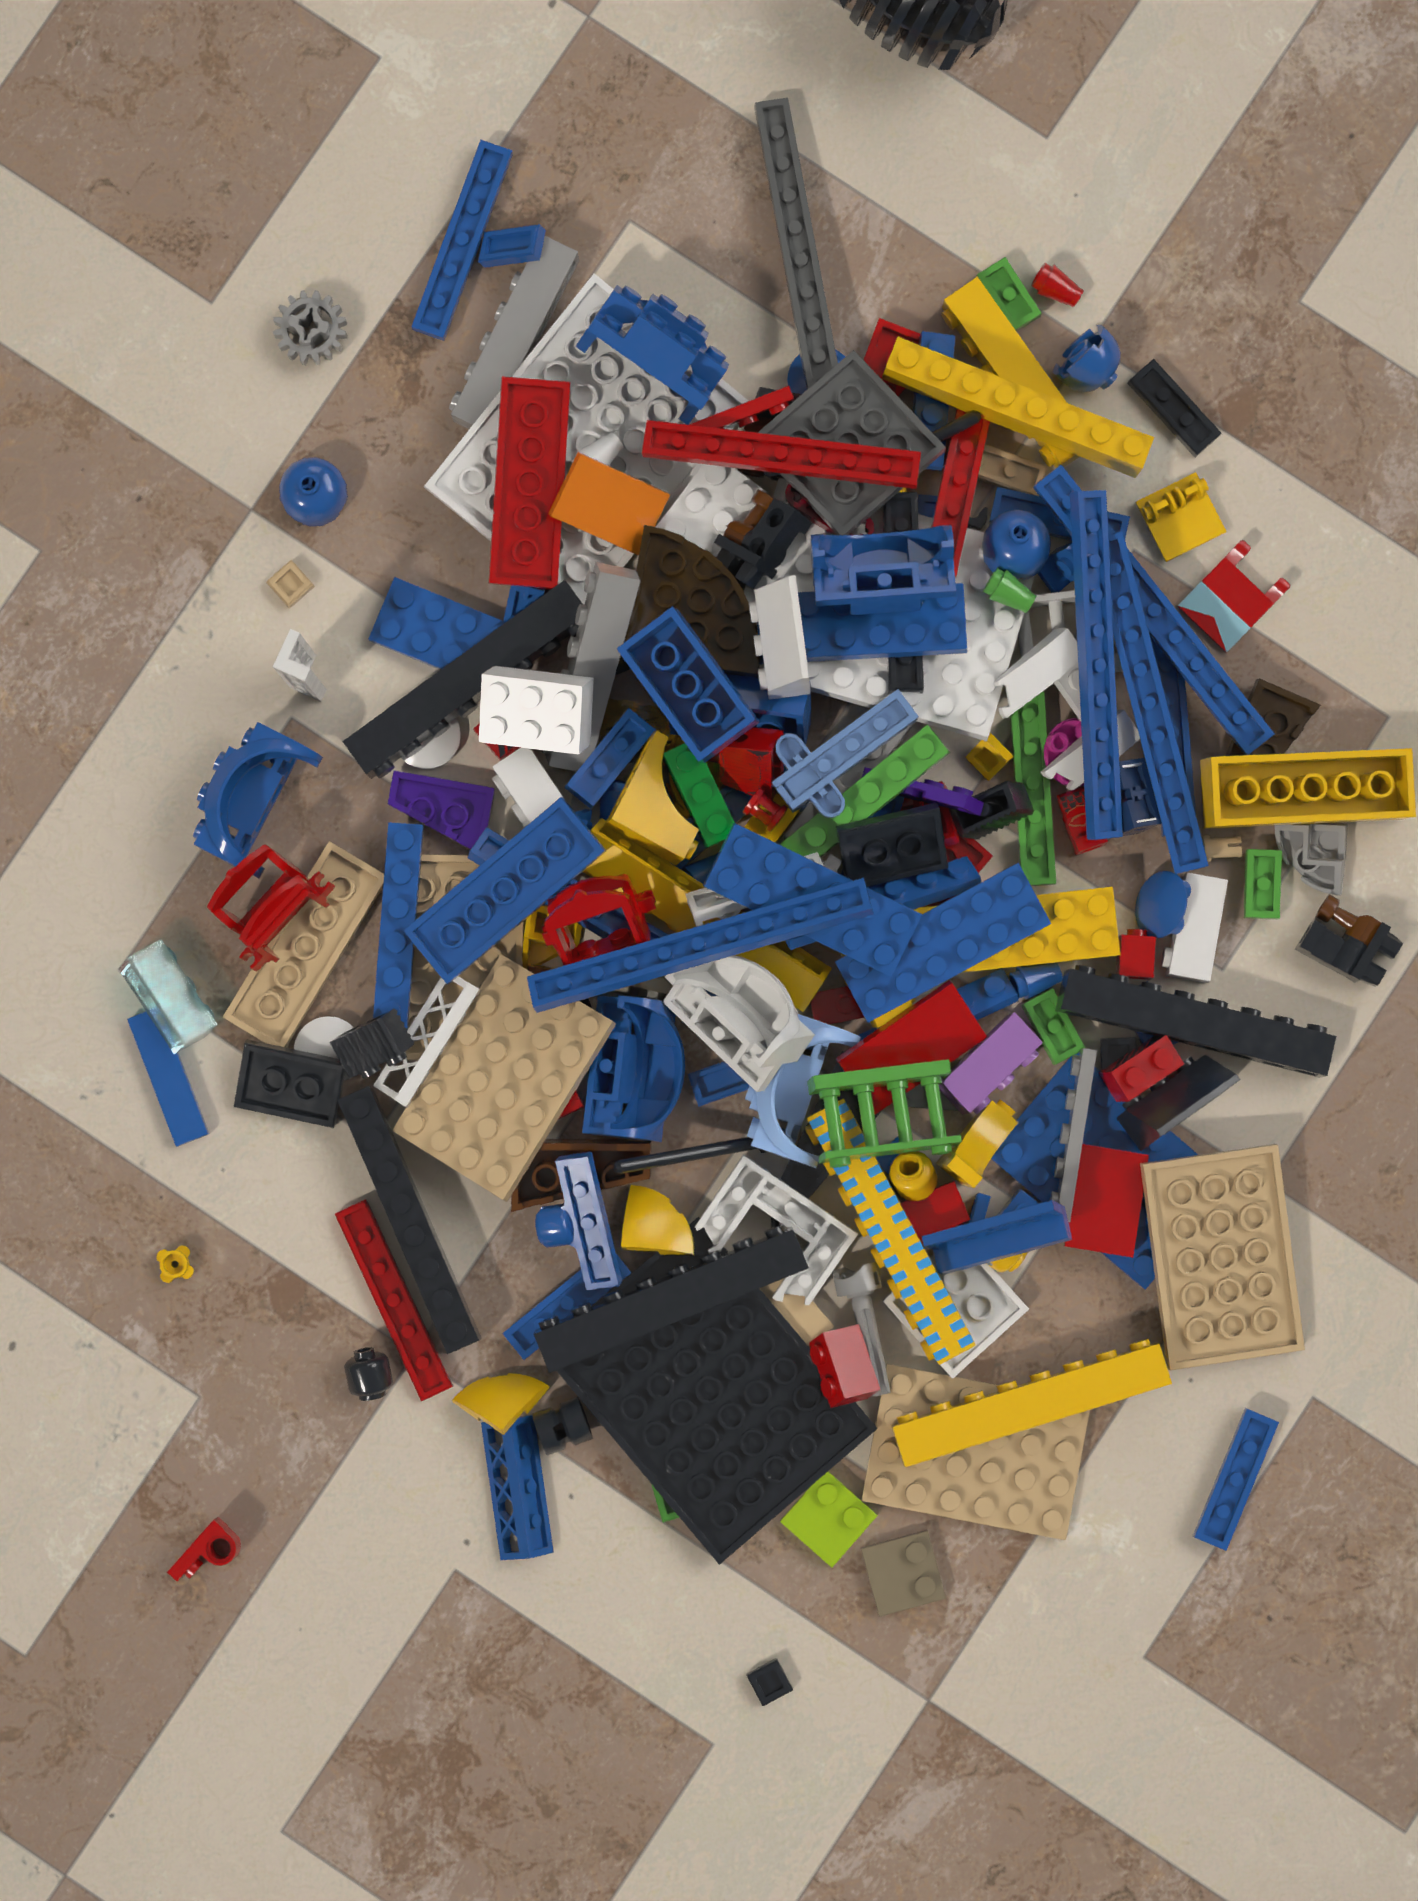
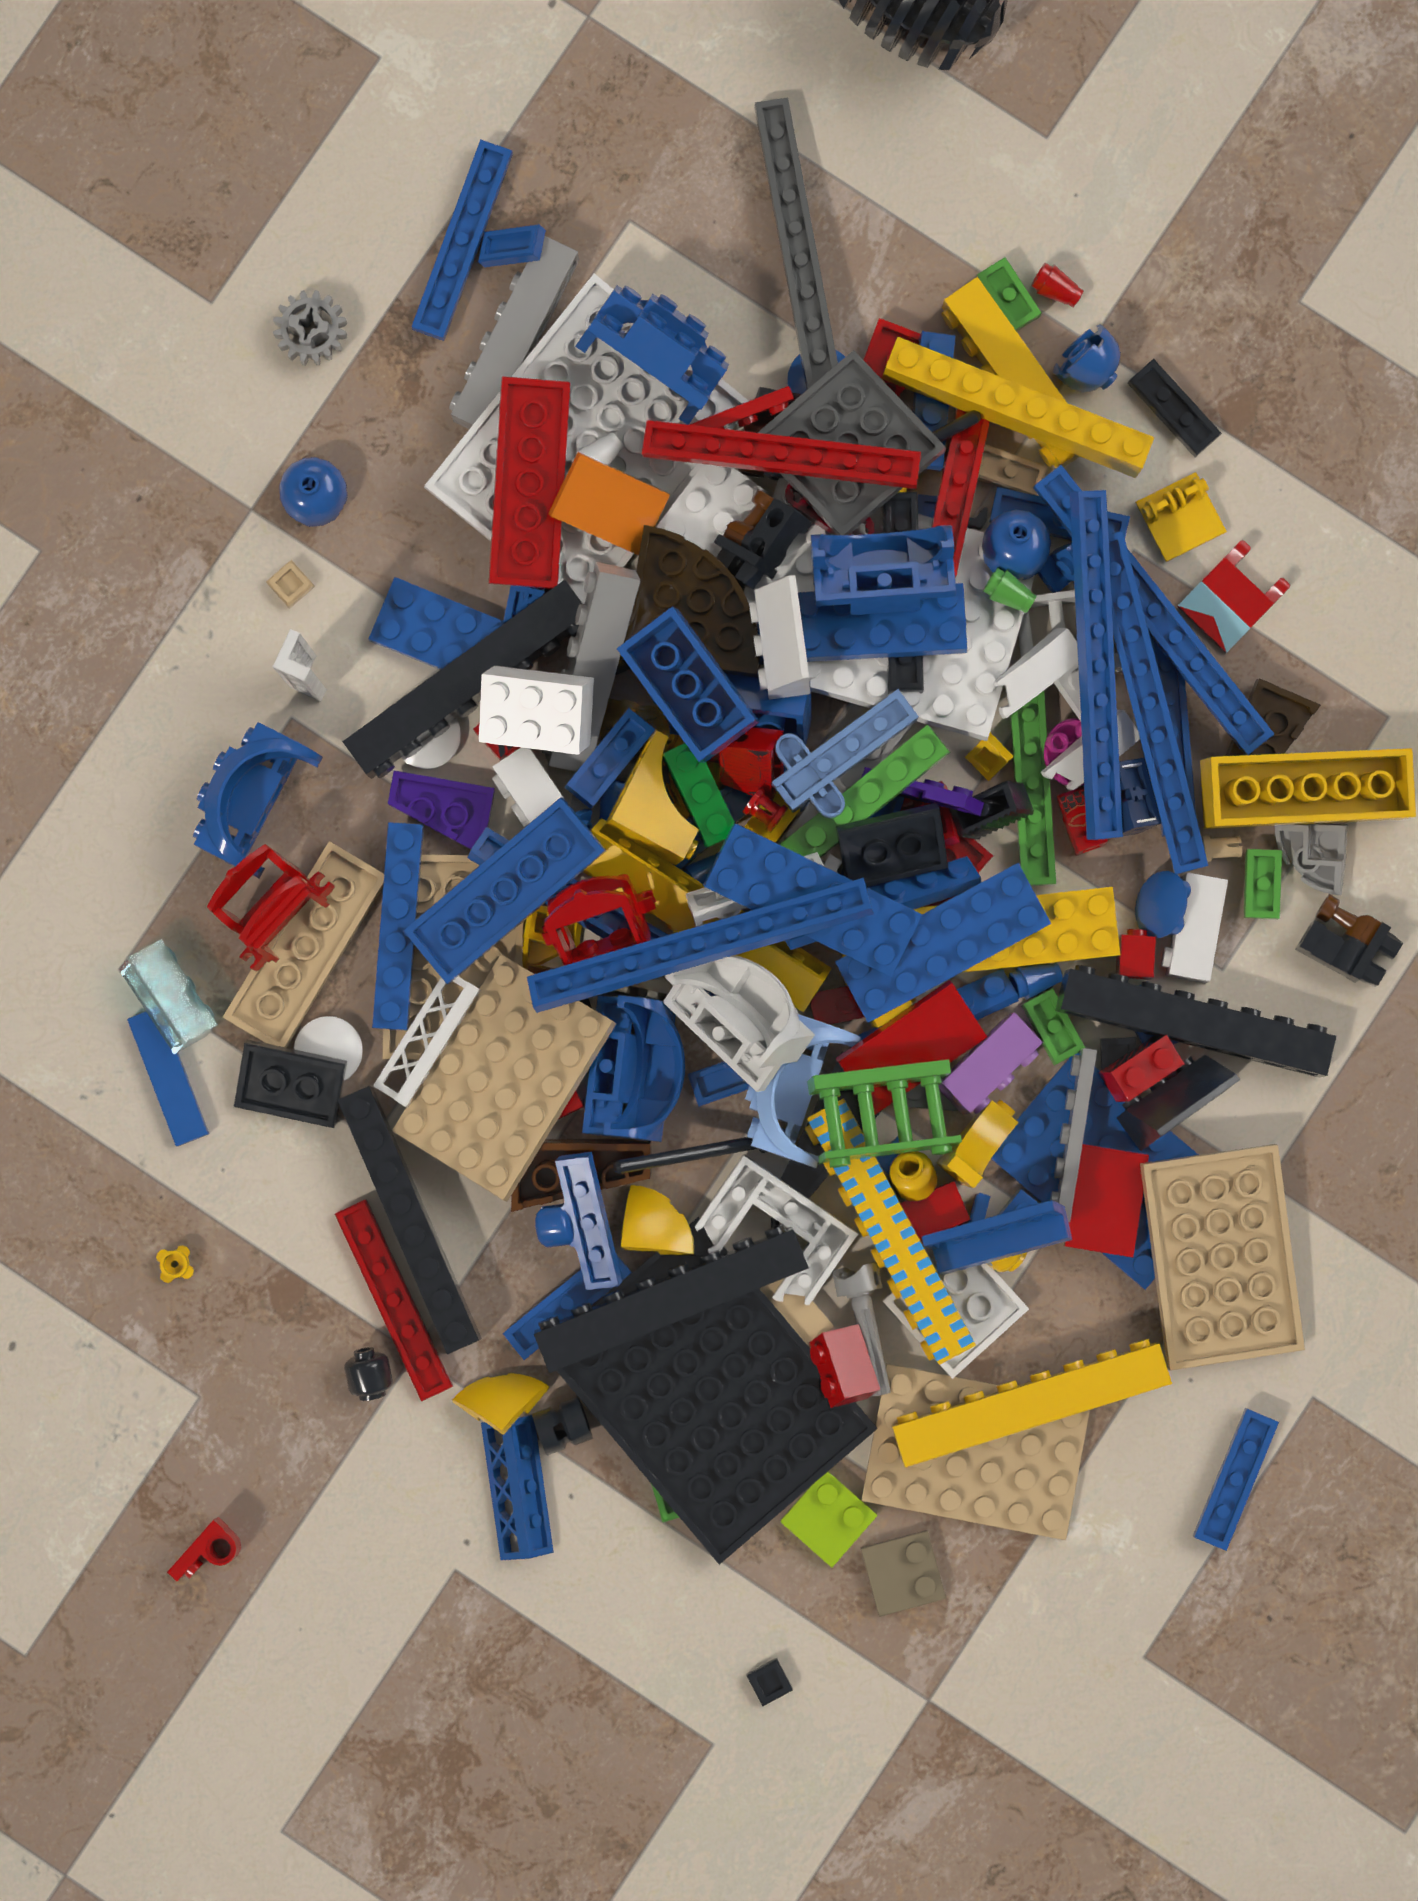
(372, 1044): black brick -> none

